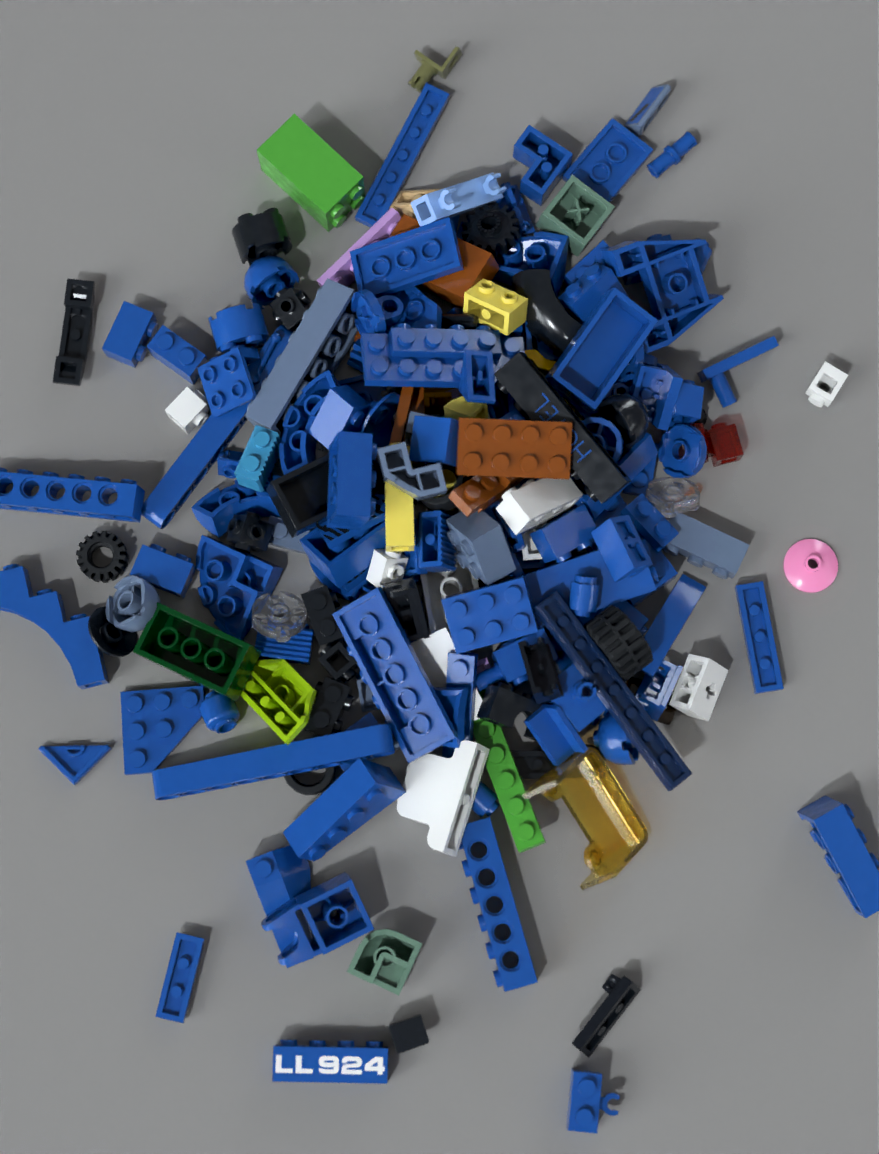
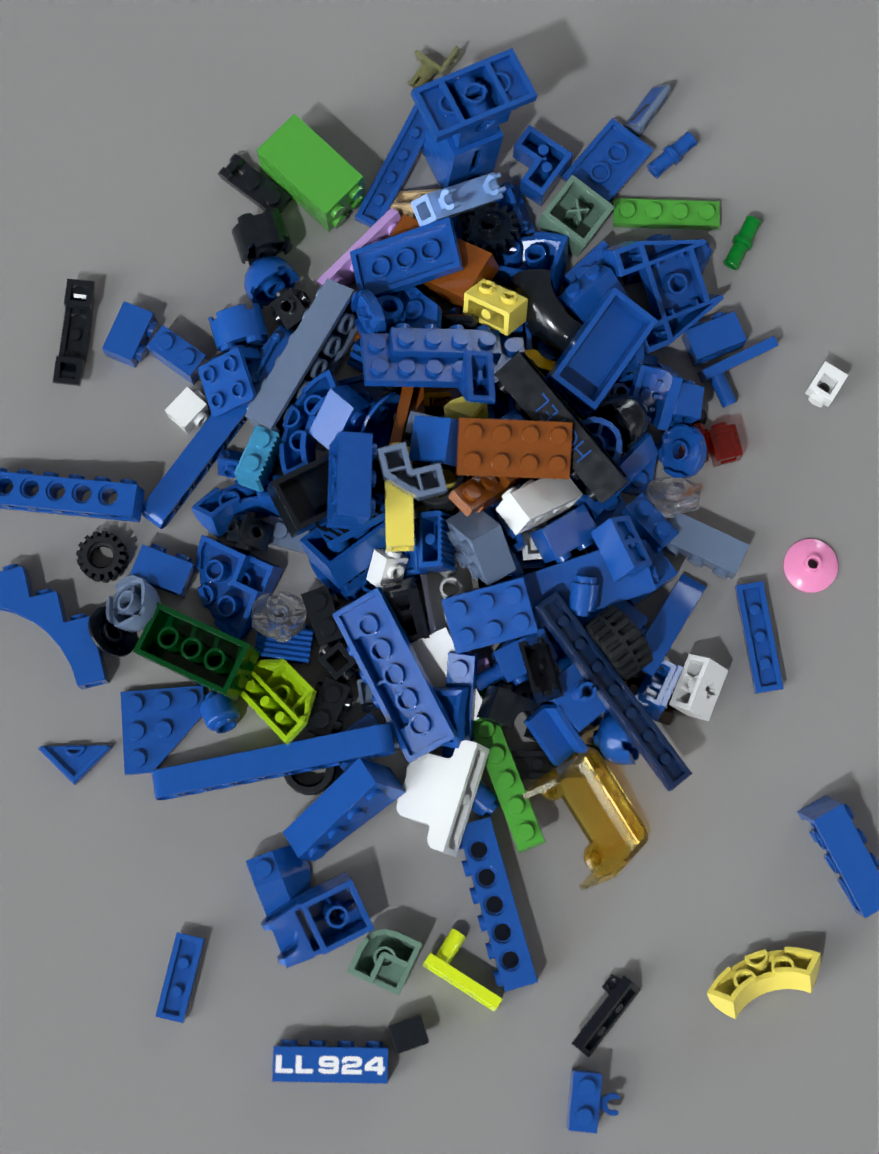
(254, 185): none -> black plate
(440, 965): none -> neon yellow piece
(466, 114): none -> blue brick
(666, 214): none -> bright green plate
(714, 338): none -> blue brick
(742, 242): none -> green pin
(761, 974): none -> light yellow brick

